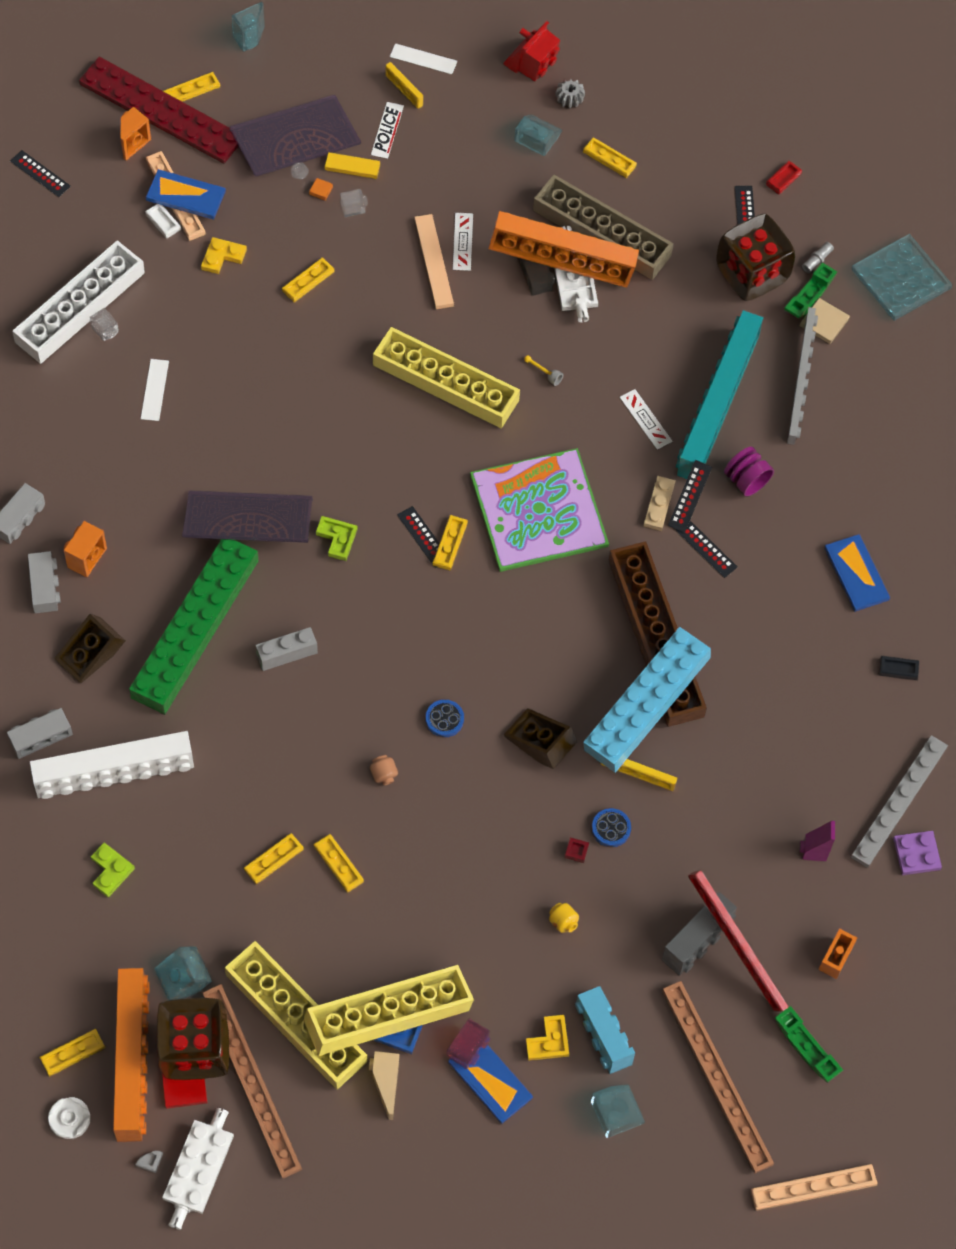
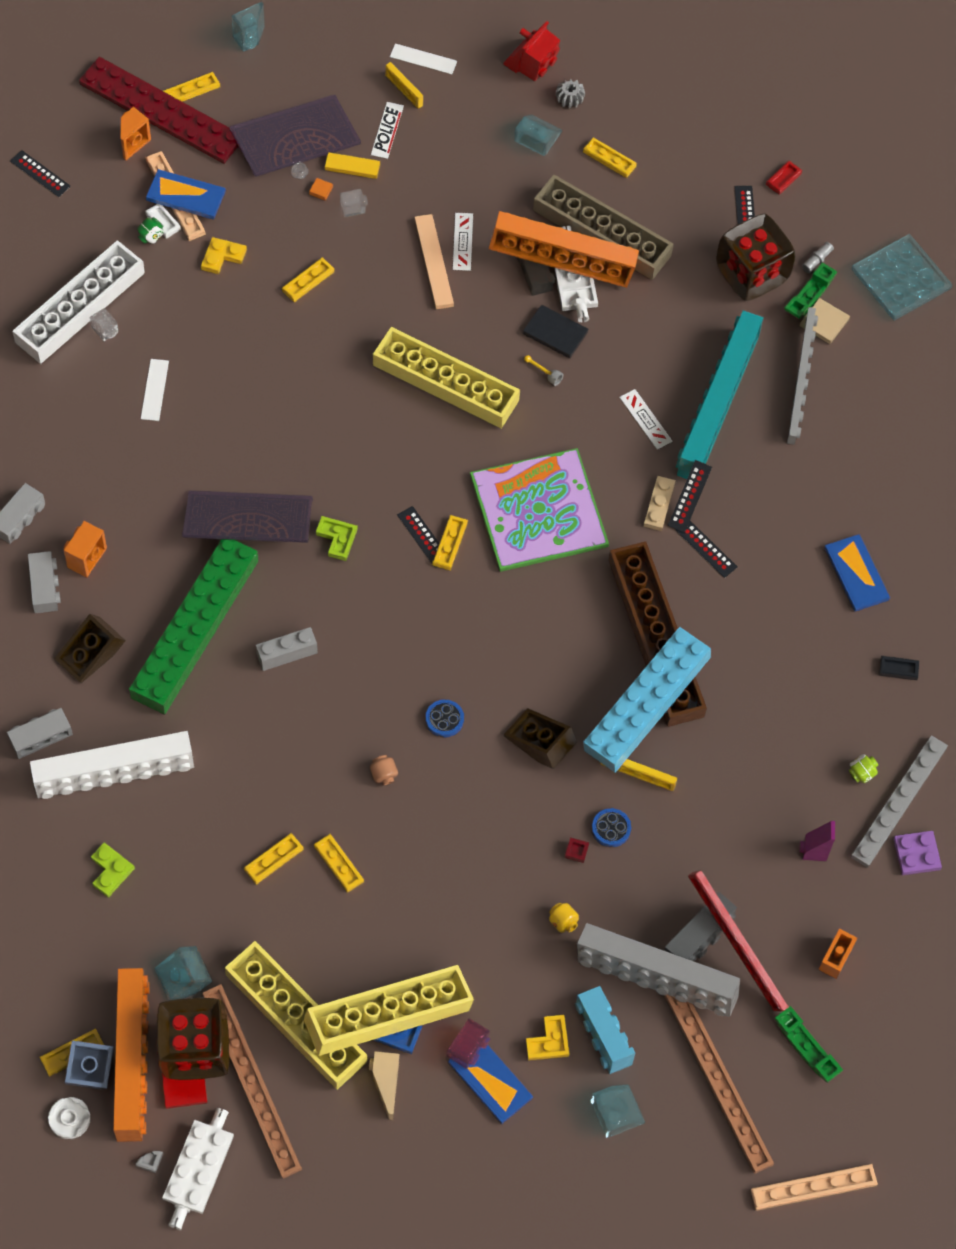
(89, 1065): none -> sand blue brick
(150, 230): none -> green head
(555, 331): none -> black tile
(658, 970): none -> light grey brick
(749, 471): magenta wheel -> none
(863, 768): none -> lime head

